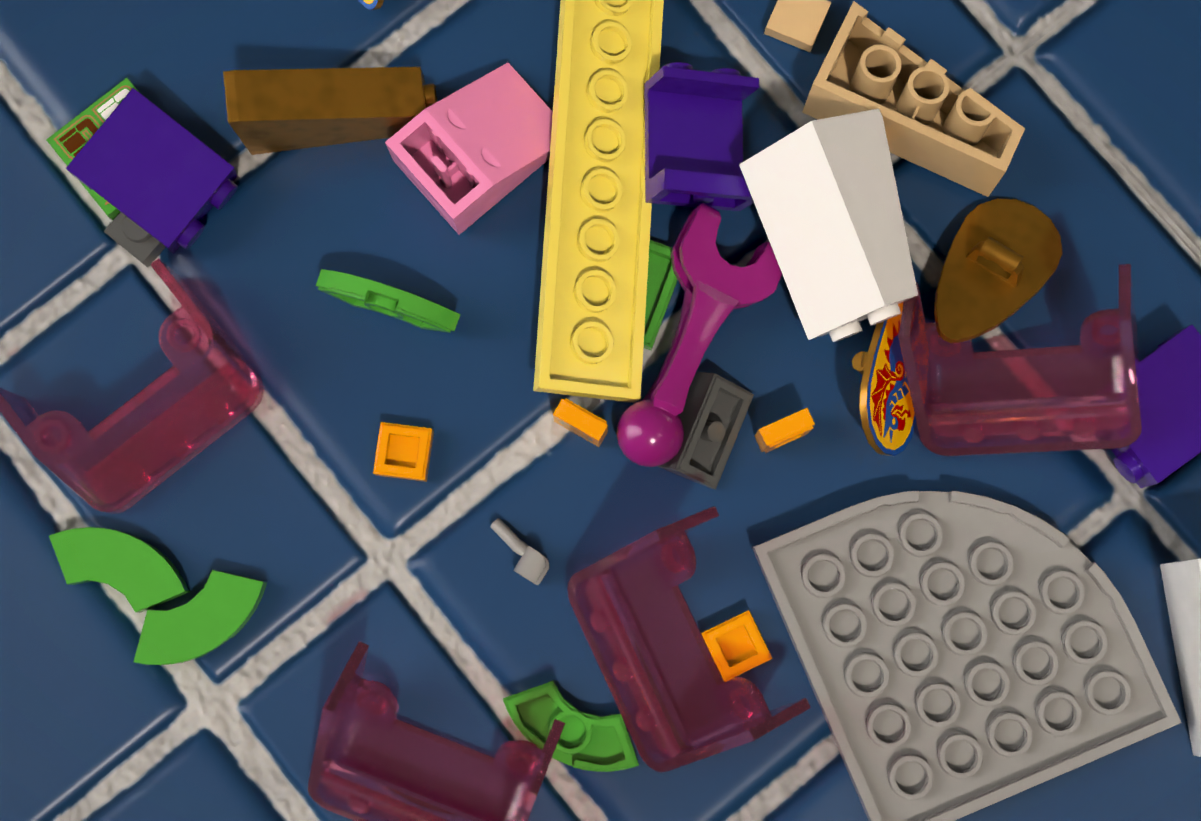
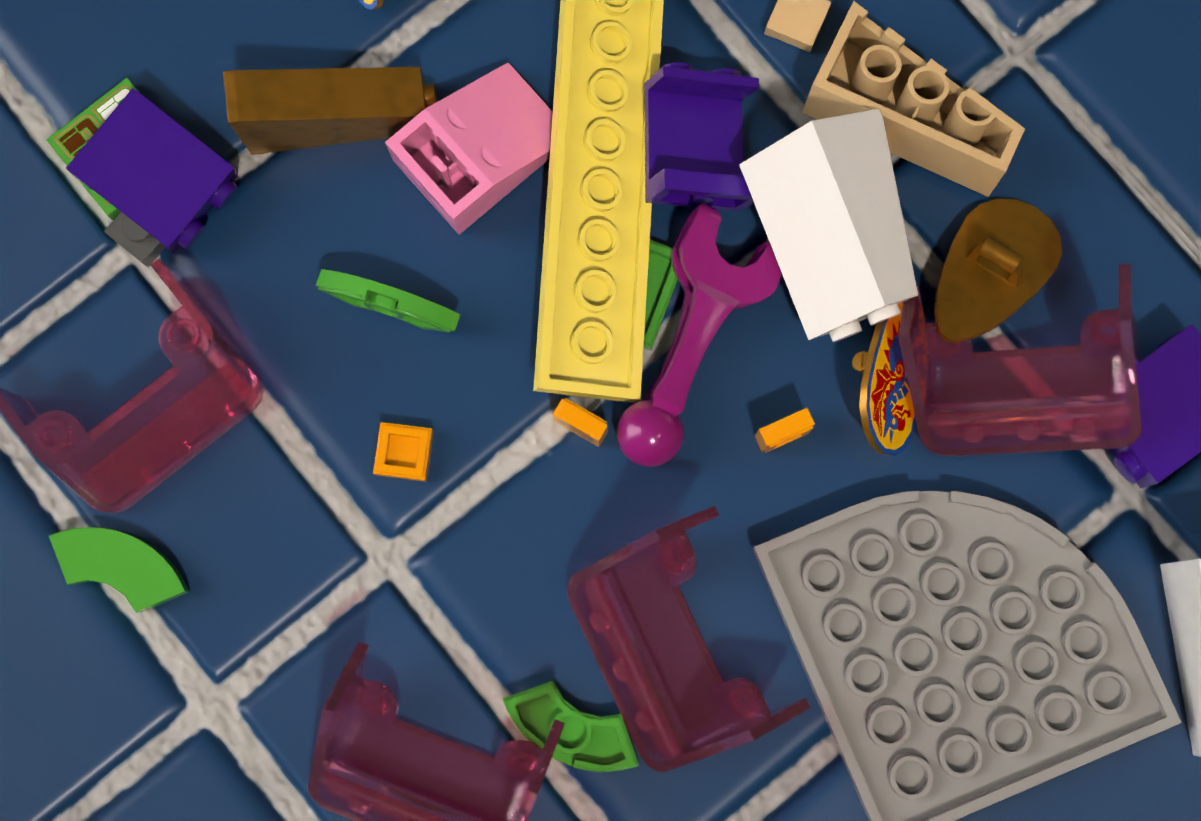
(202, 623): bright green tile -> none
(532, 563): light grey hand -> none
(711, 425): dark grey slope -> none
(736, 646): light orange tile -> none

